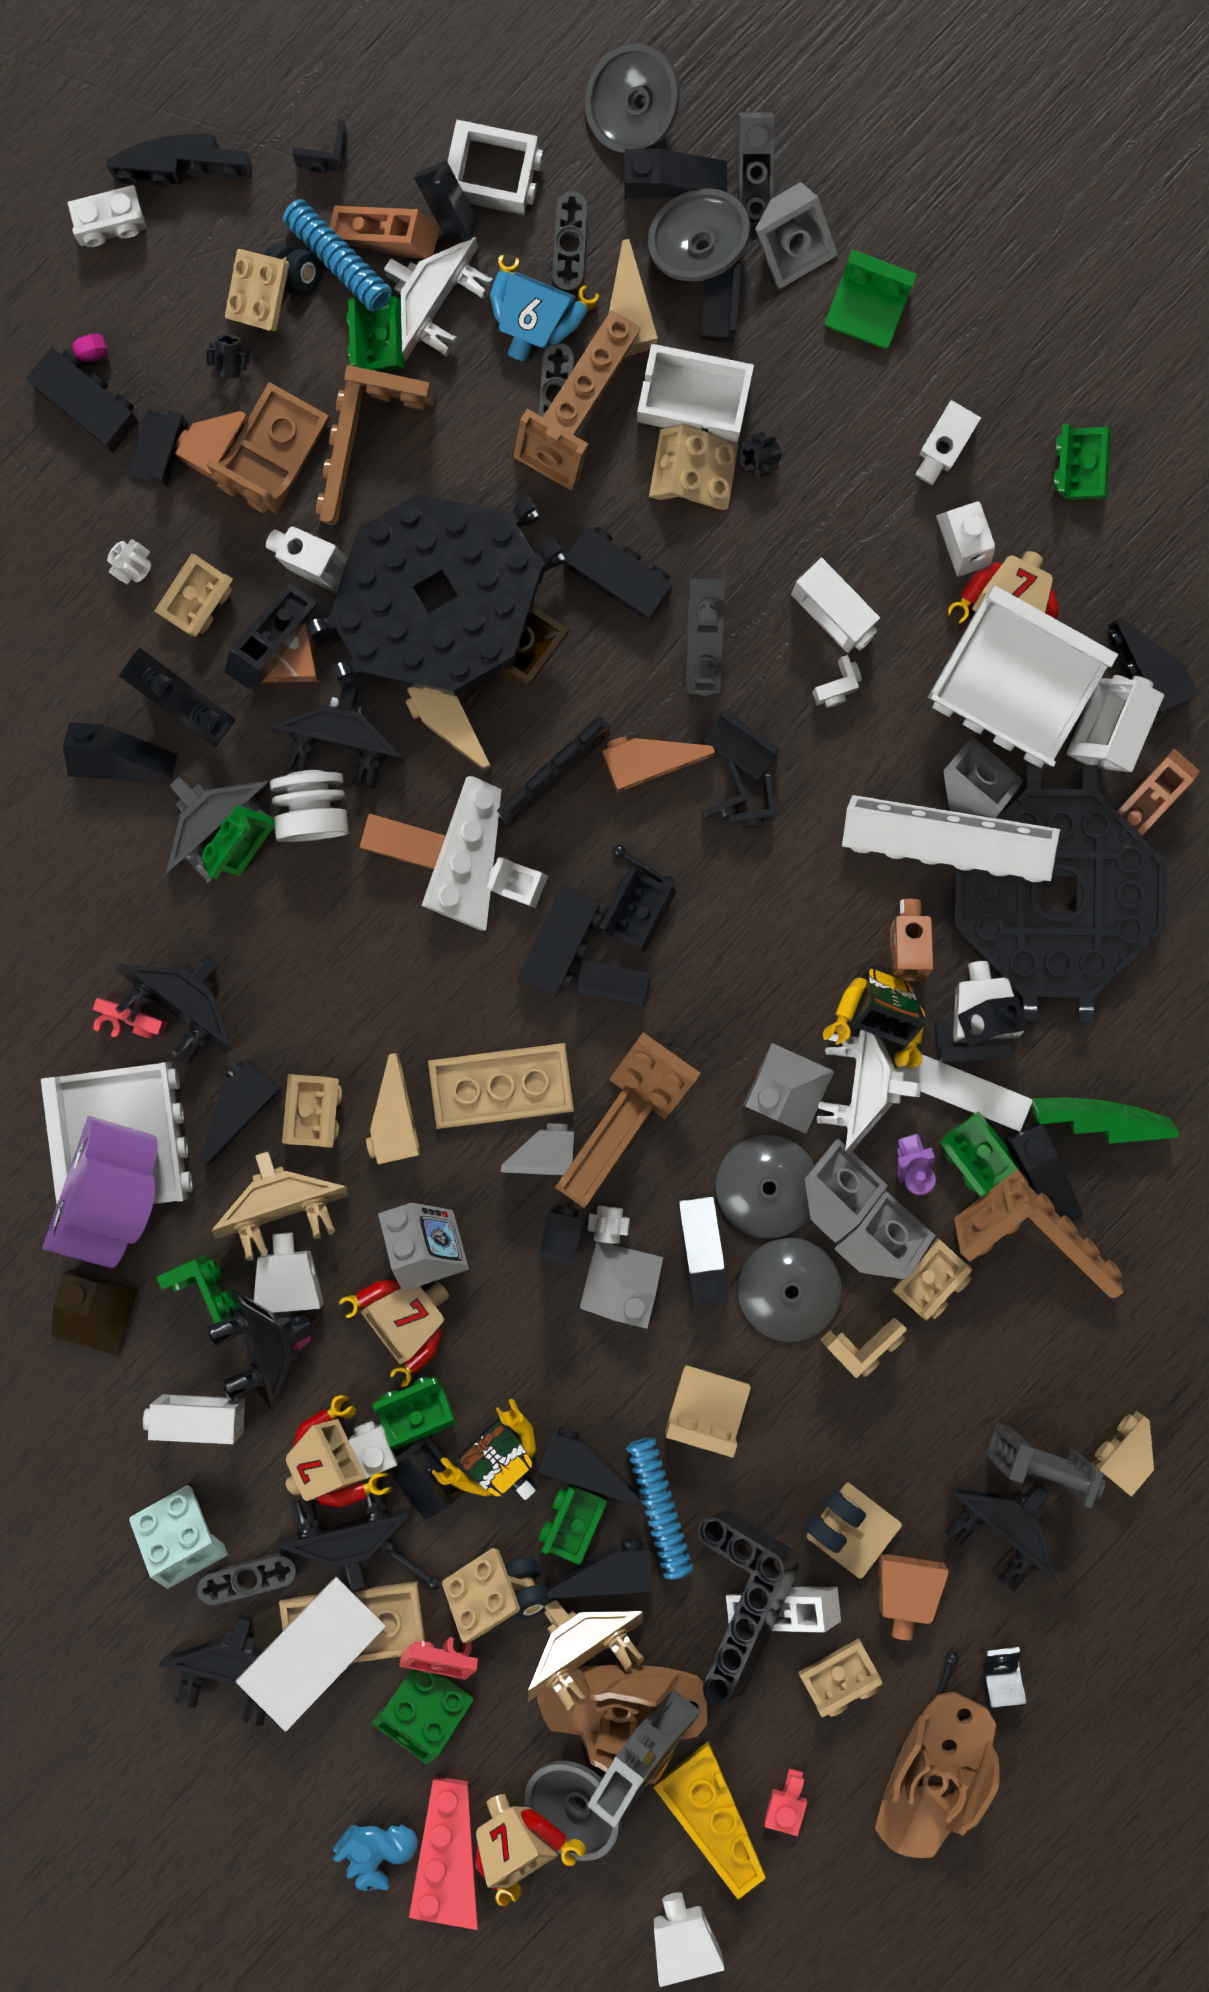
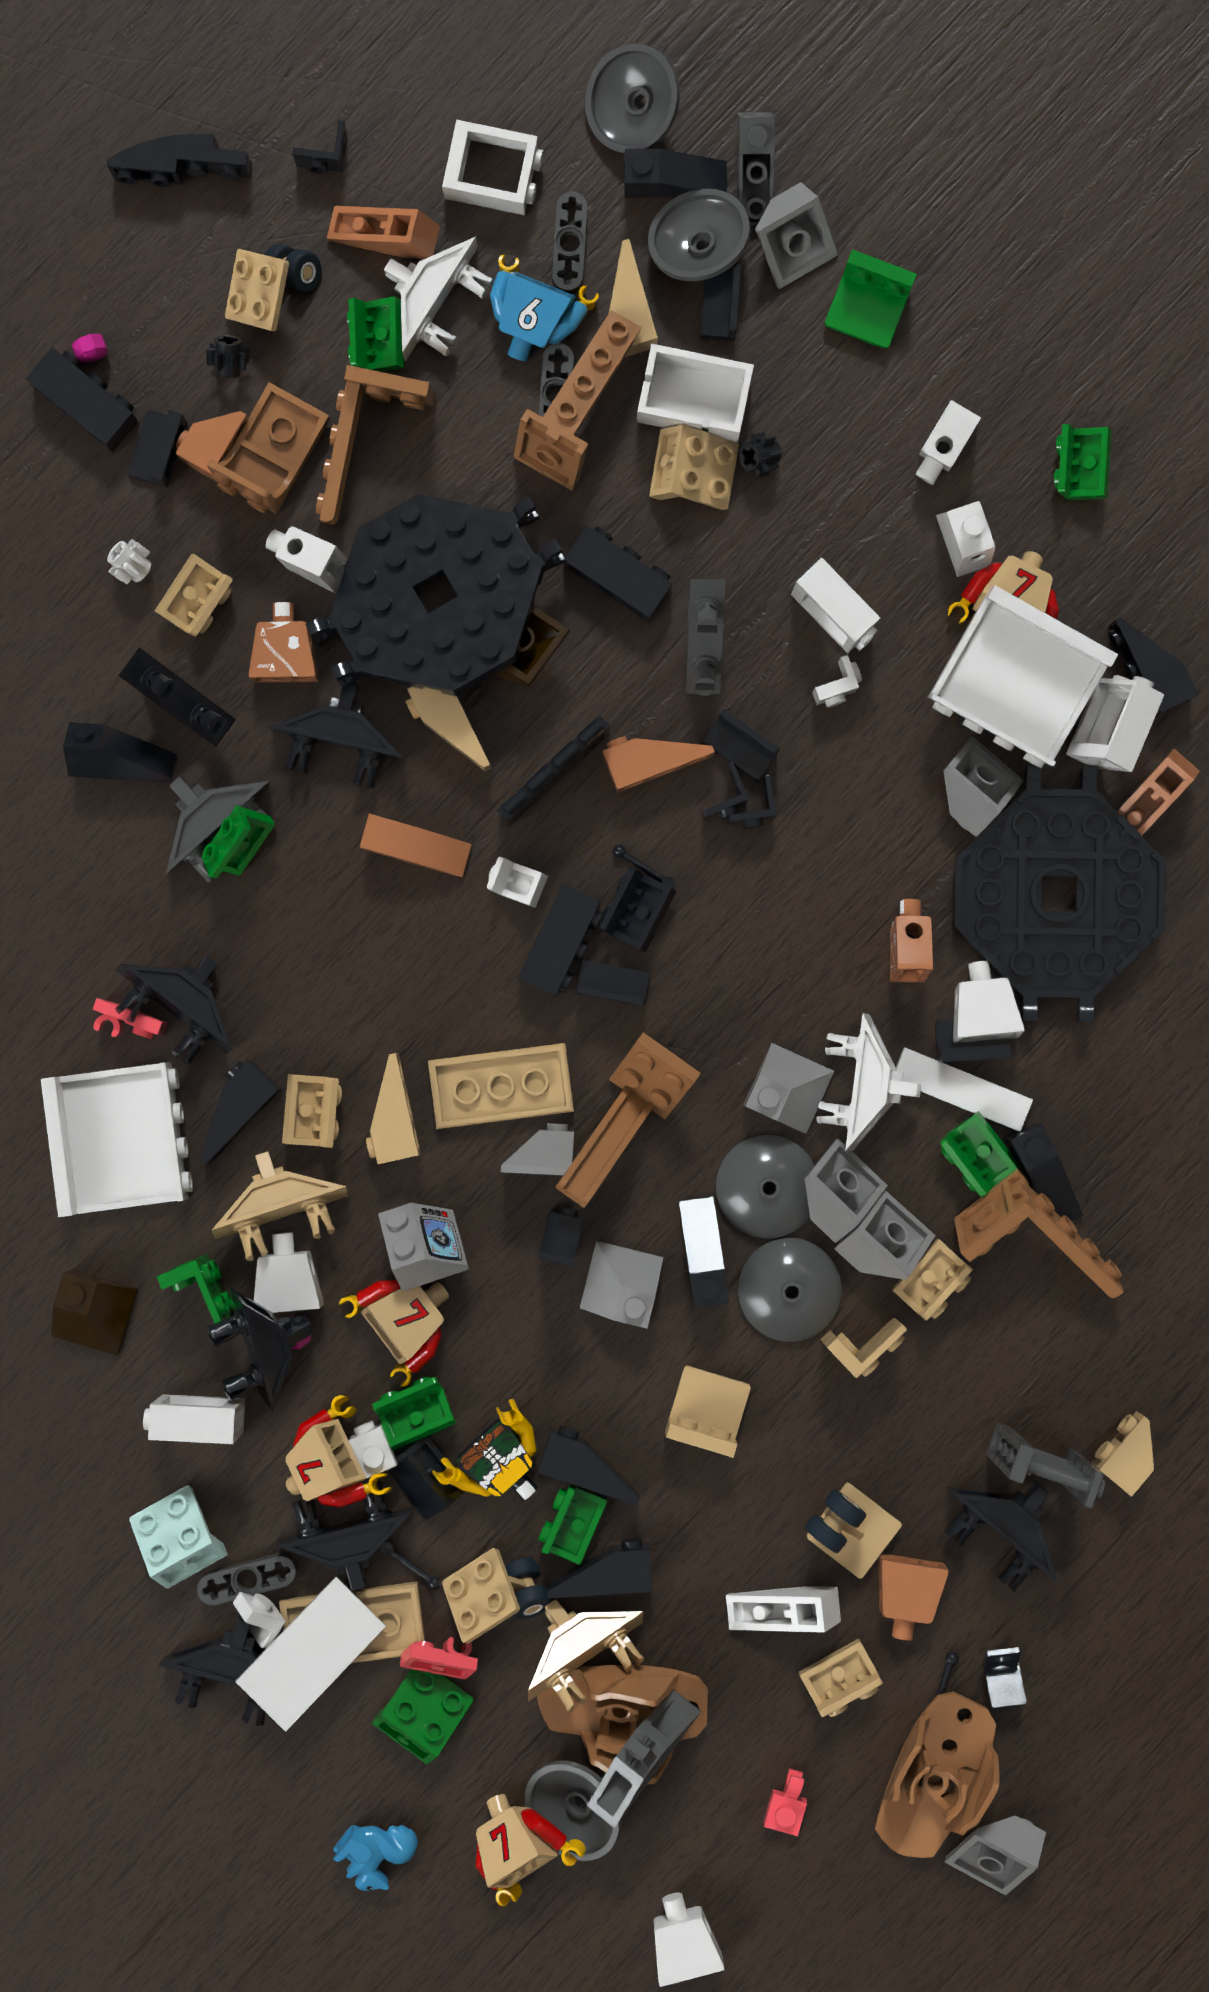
(104, 1194): medium lavender brick -> none
(107, 216): white bracket -> none
(262, 1615): none -> white bracket
(269, 637): black slope -> none
(309, 806): white wheel -> none
(336, 255): dark azure piece -> none
(445, 1870): coral wing -> none
(447, 201): black panel -> none
(466, 857): white wing -> none
(608, 1224): white gear -> none
(659, 1508): dark azure piece -> none
(708, 1813): yellow wing -> none
(751, 1604): black beam -> none
(883, 1008): torso -> none
(915, 1165): medium lavender hips -> none
(950, 838): white brick -> none
(999, 1017): black bracket -> none
(1000, 1853): none -> light grey slope
(1116, 1120): green slope -> none

